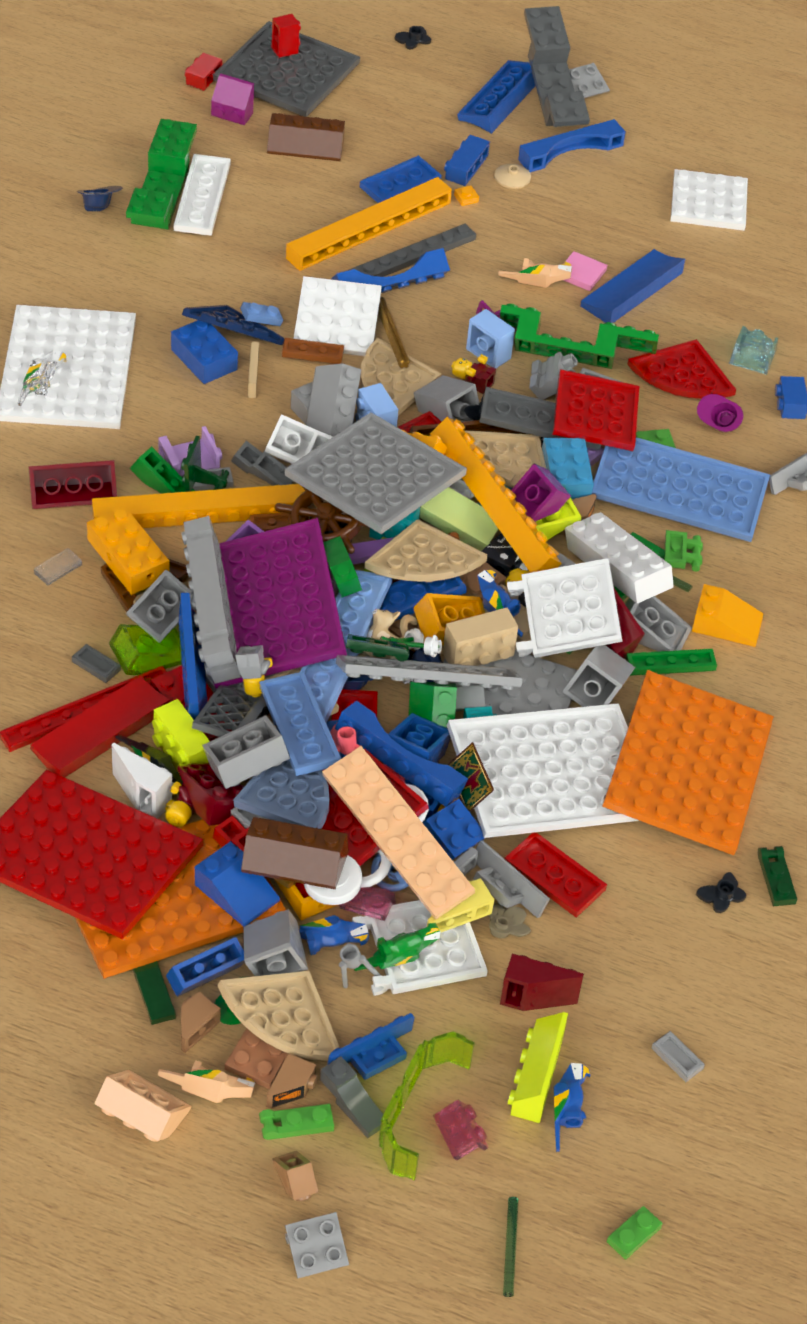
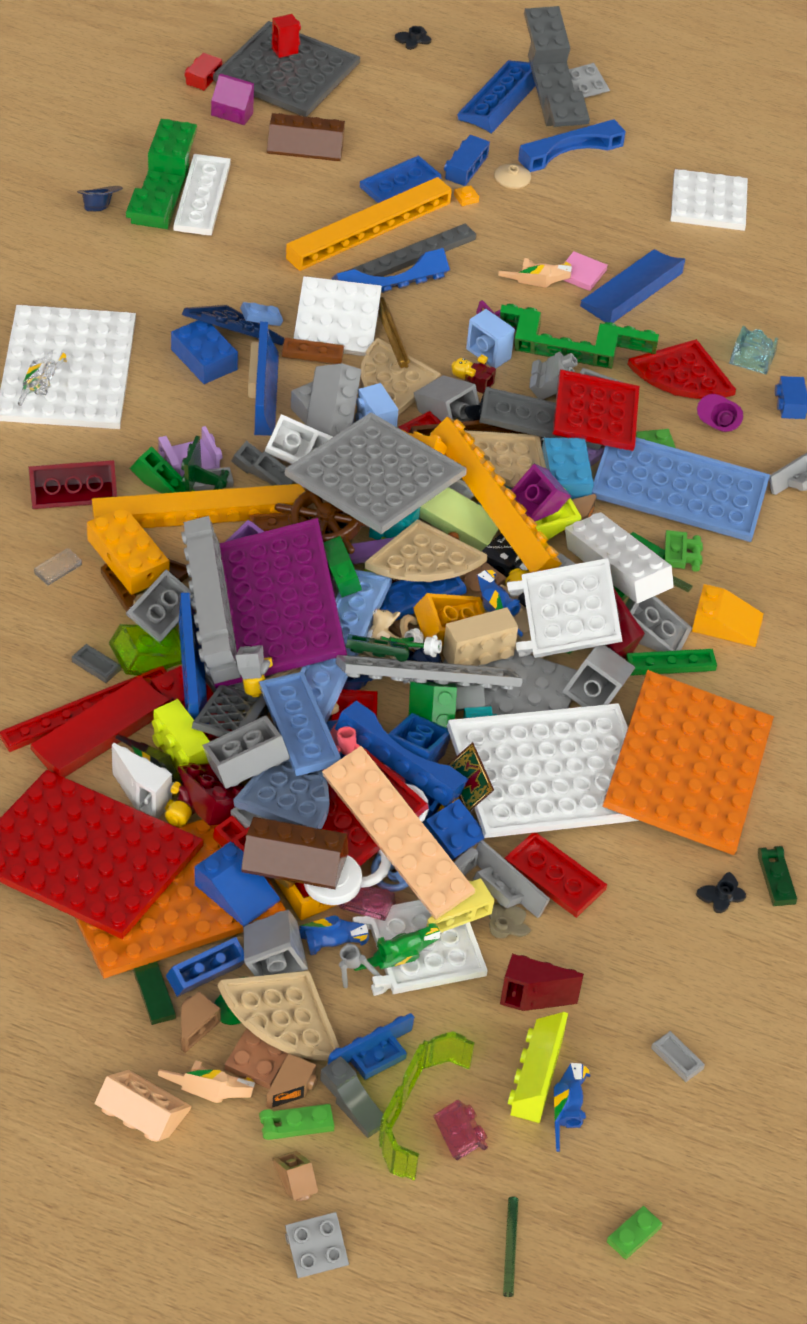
(266, 383): none -> blue arch

